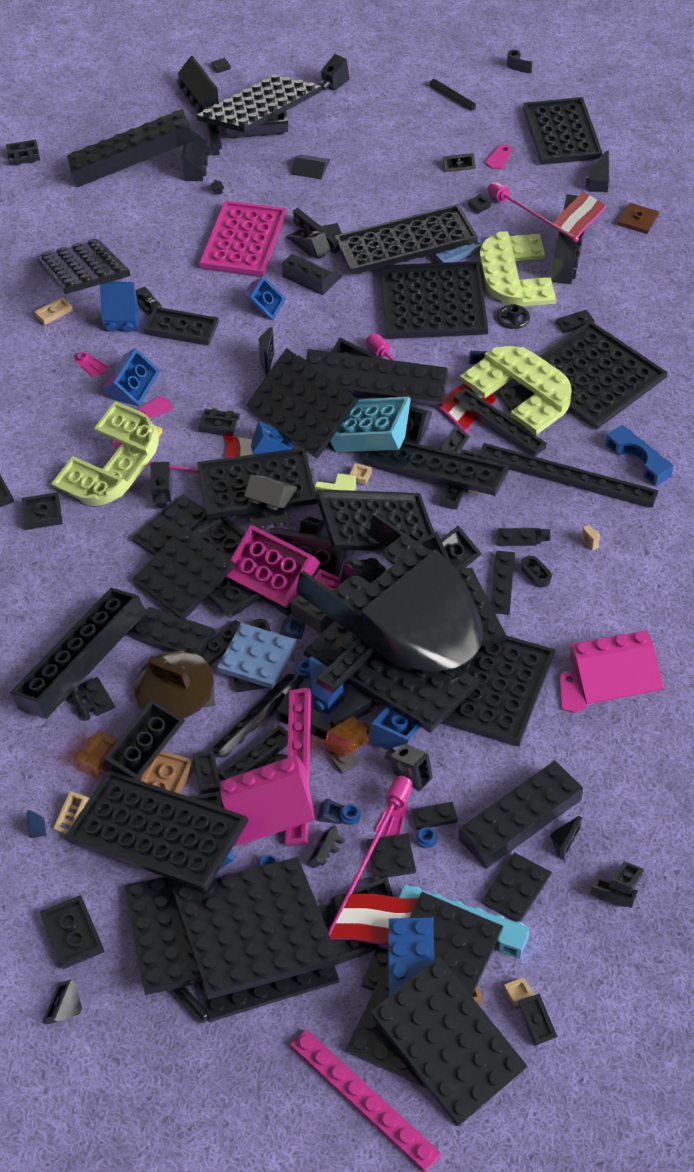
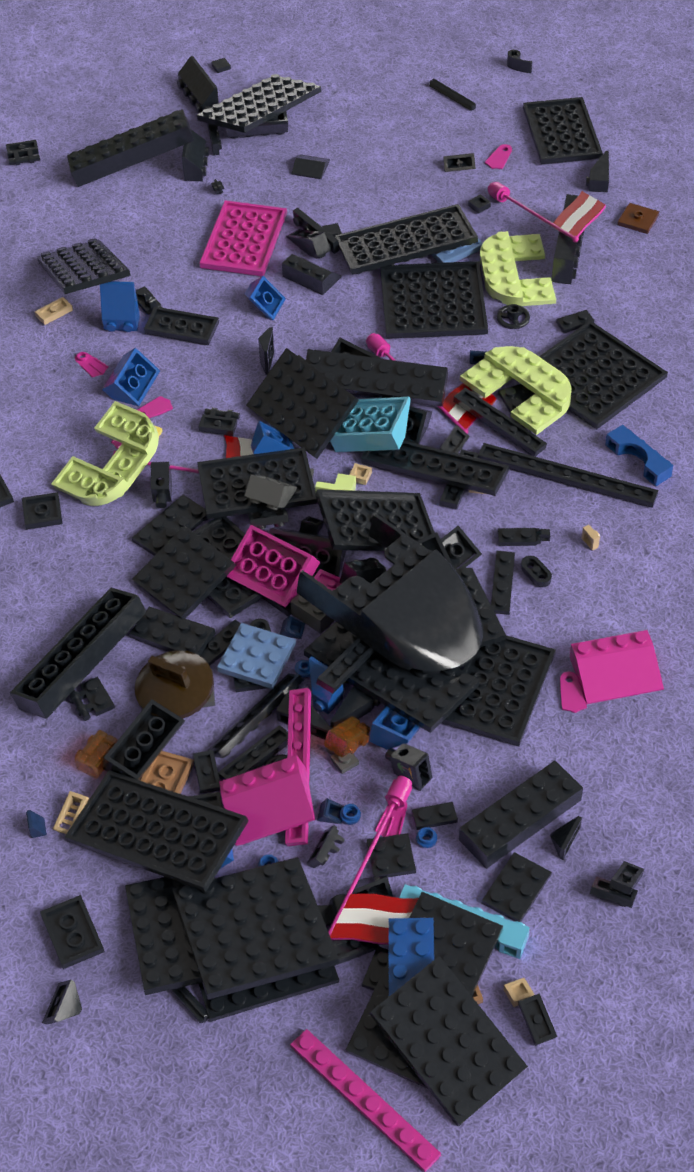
(334, 73): black torso -> none

